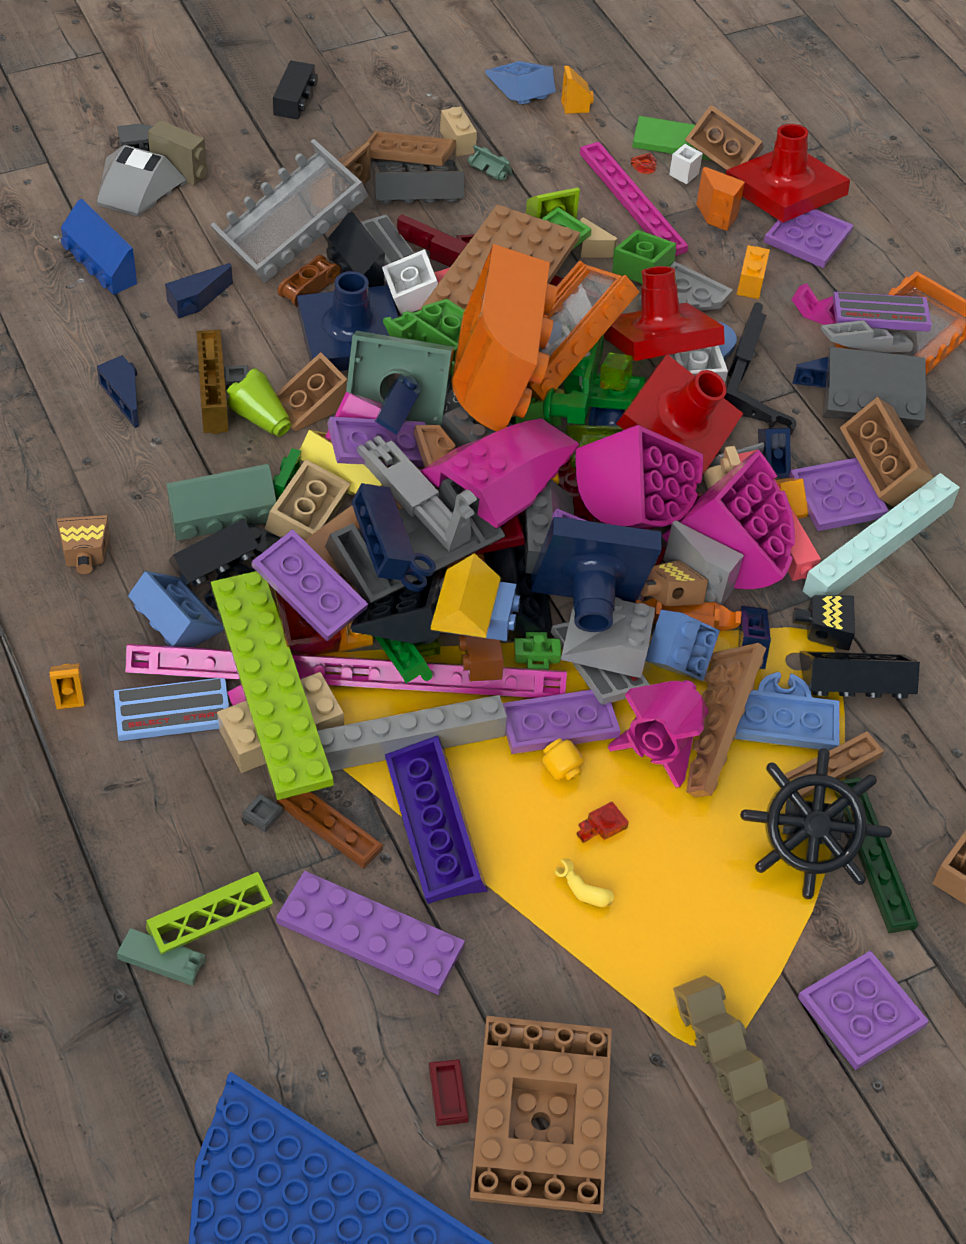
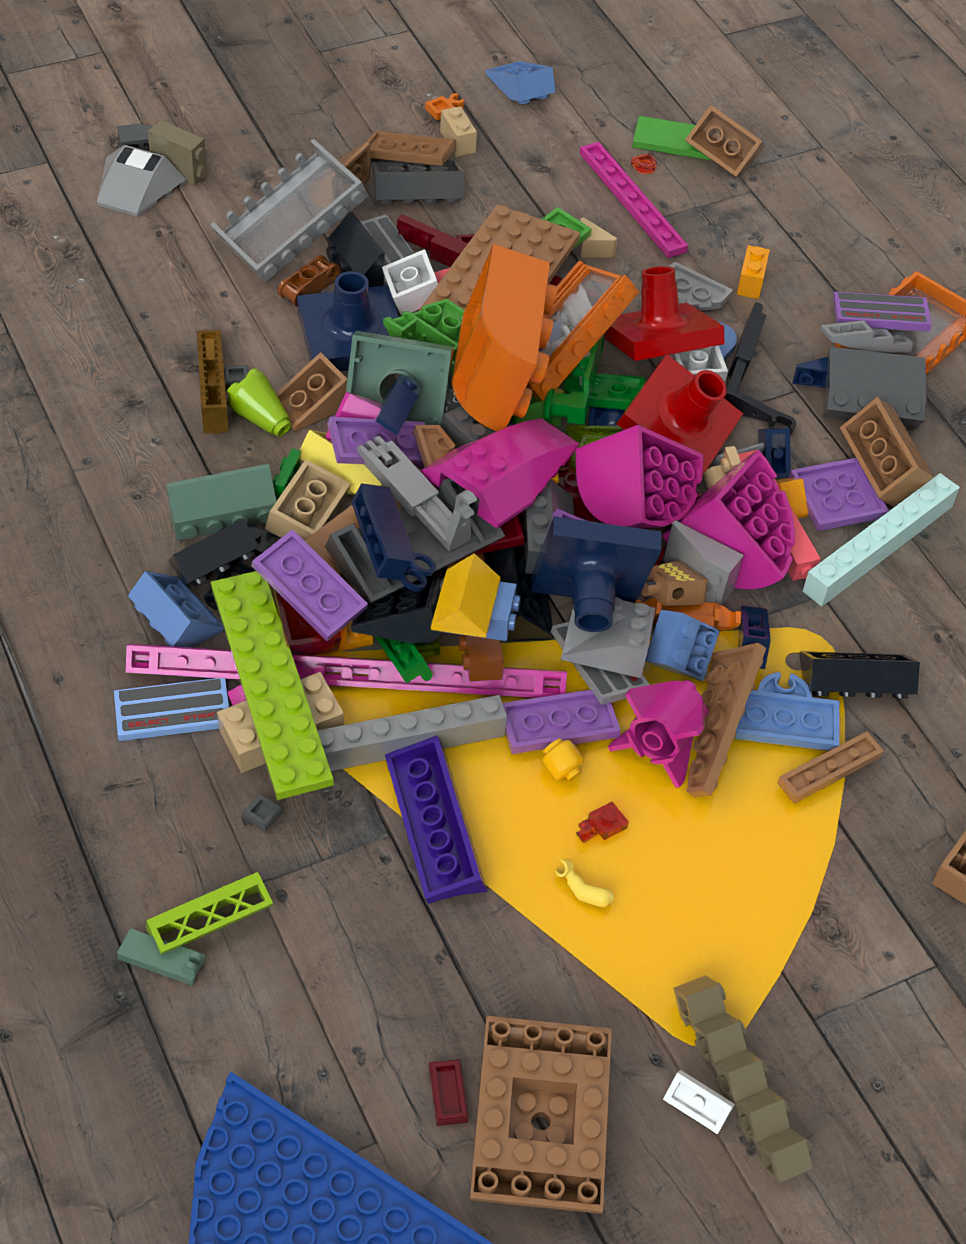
(67, 686): light orange slope -> none
(84, 541): medium nougat torso -> none
(99, 248): blue slope -> none
(119, 382): dark blue slope -> none
(198, 290): dark blue slope -> none
(294, 89): black brick -> none
(333, 827): dark orange tile -> none
(371, 932): medium lavender plate -> none
(441, 103): none -> orange plate
(498, 166): sand green hinge -> none
(537, 648): bright green piece -> none
(543, 204): lime slope -> none
(575, 93): light orange slope -> none
(616, 371): clear neon green brick -> none
(642, 252): bright green brick -> none
(685, 163): white brick -> none
(699, 1101): none -> white plate
(719, 198): orange slope -> none
(789, 178): red piece -> none
(810, 236): medium lavender plate -> none
(811, 308): dark pink slope -> none
(816, 821): black piece -> none
(828, 620): black torso -> none
(863, 1010): medium lavender plate -> none
(882, 873): dark green tile -> none

